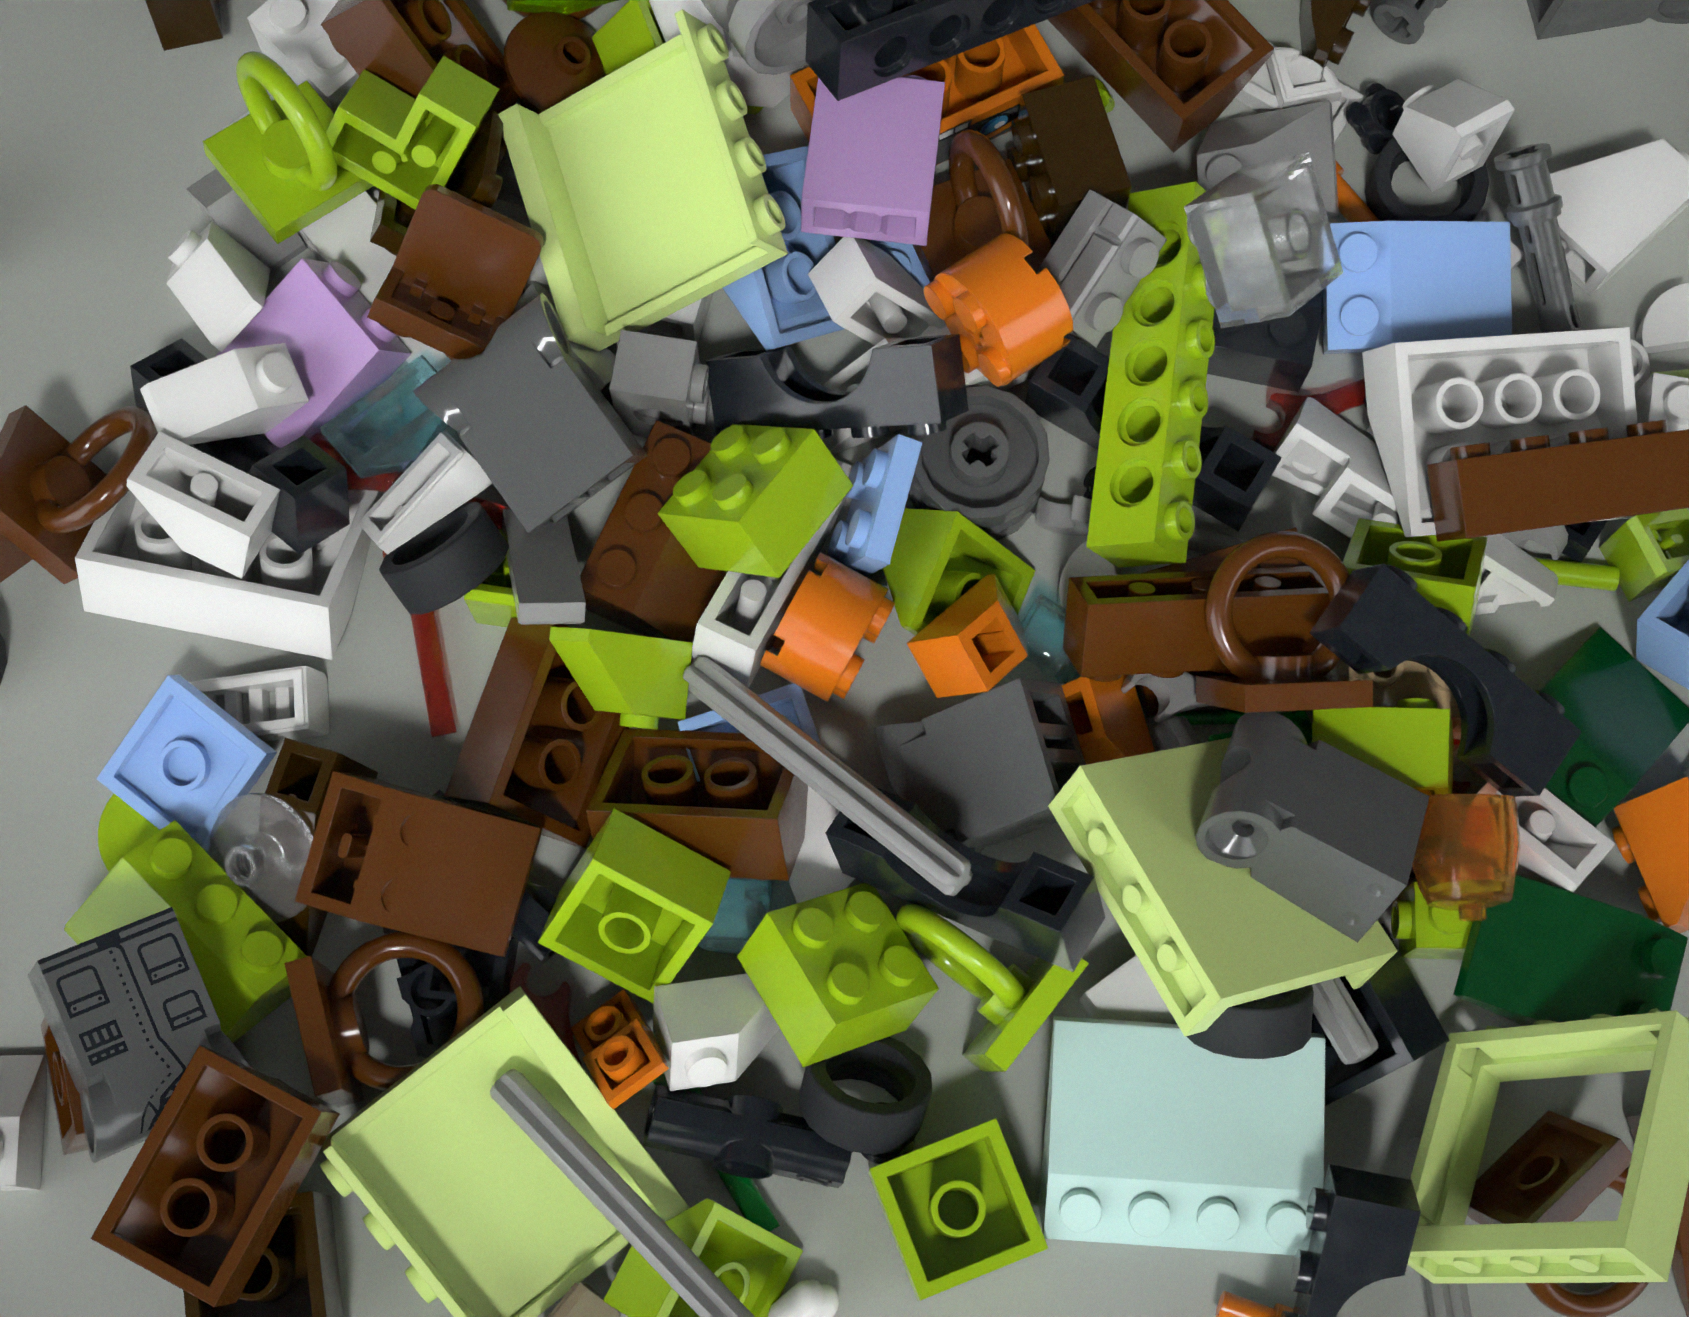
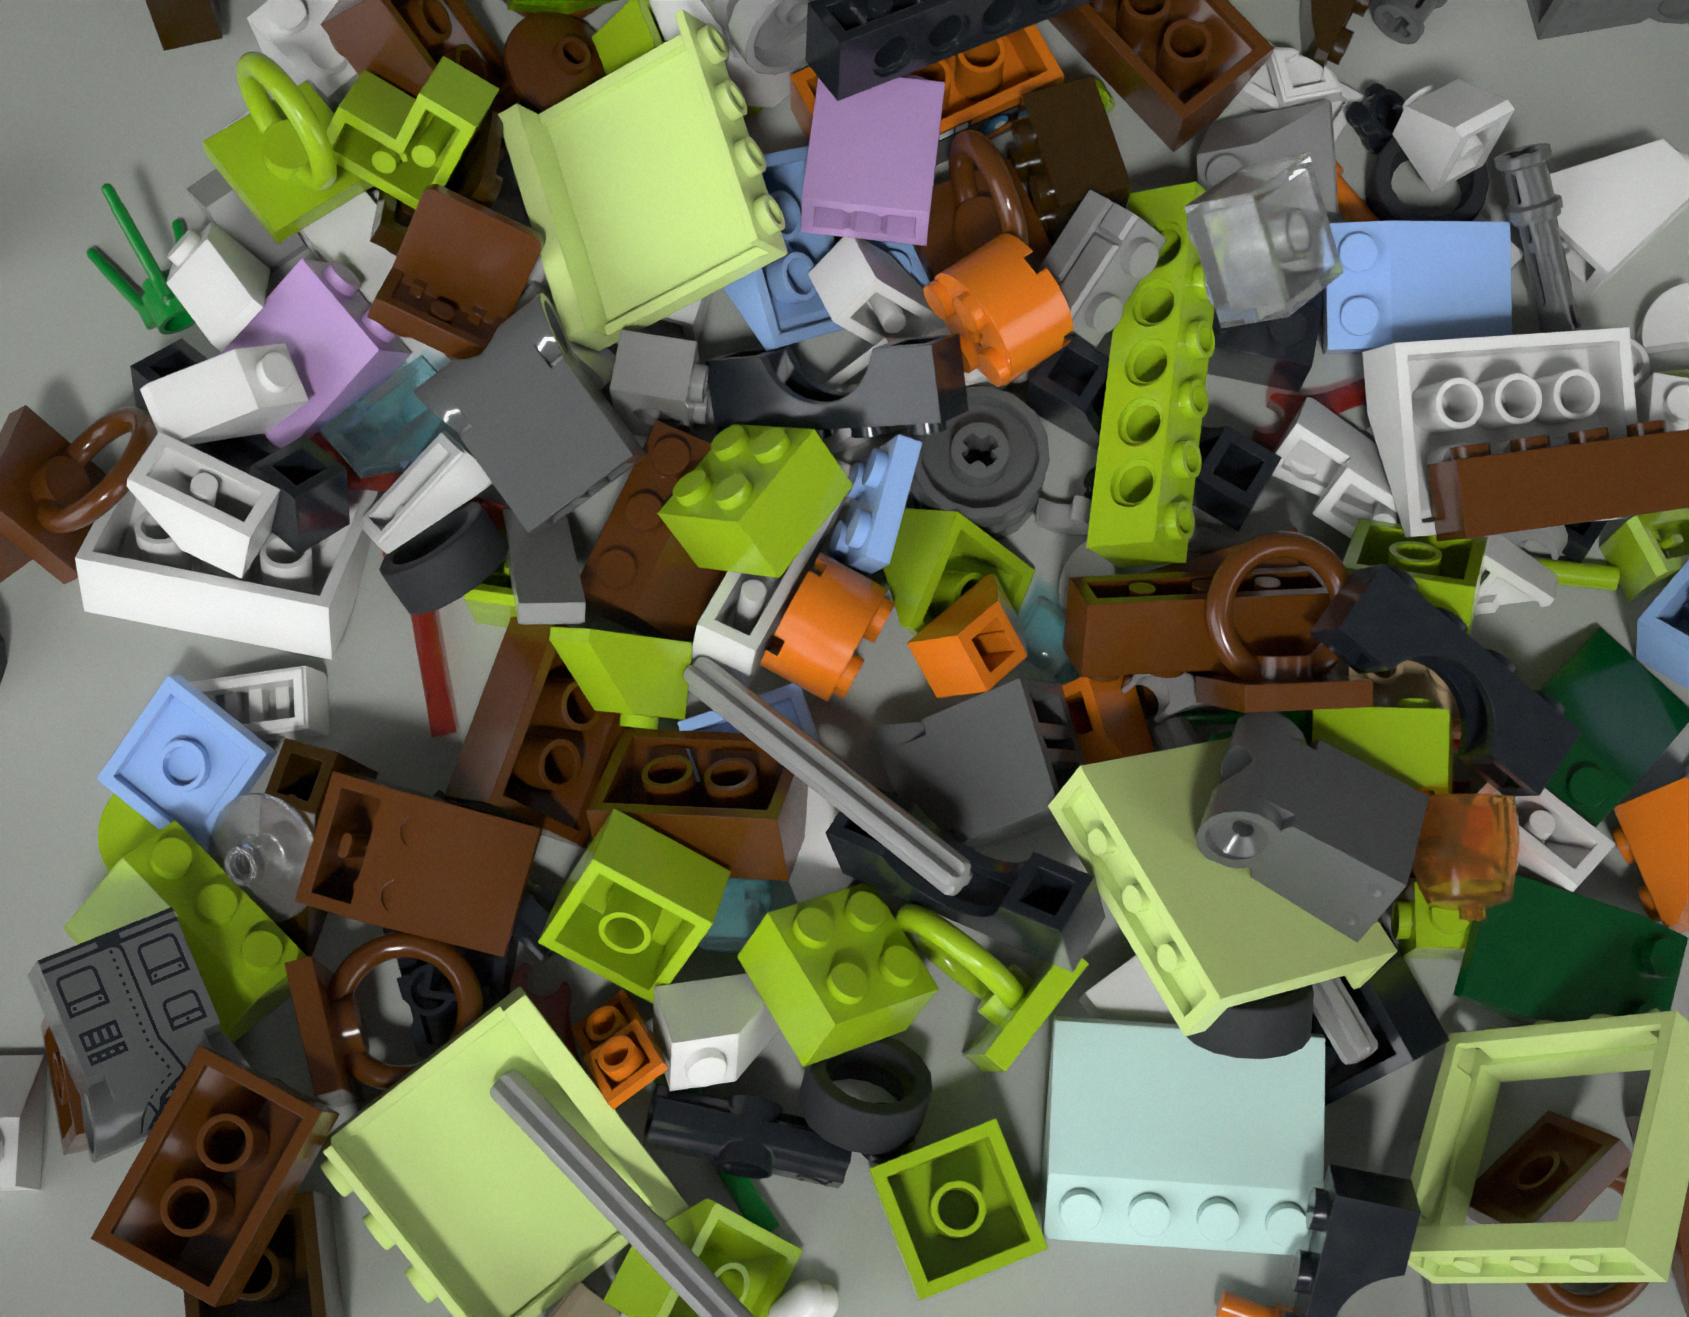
(159, 304): none -> green plant

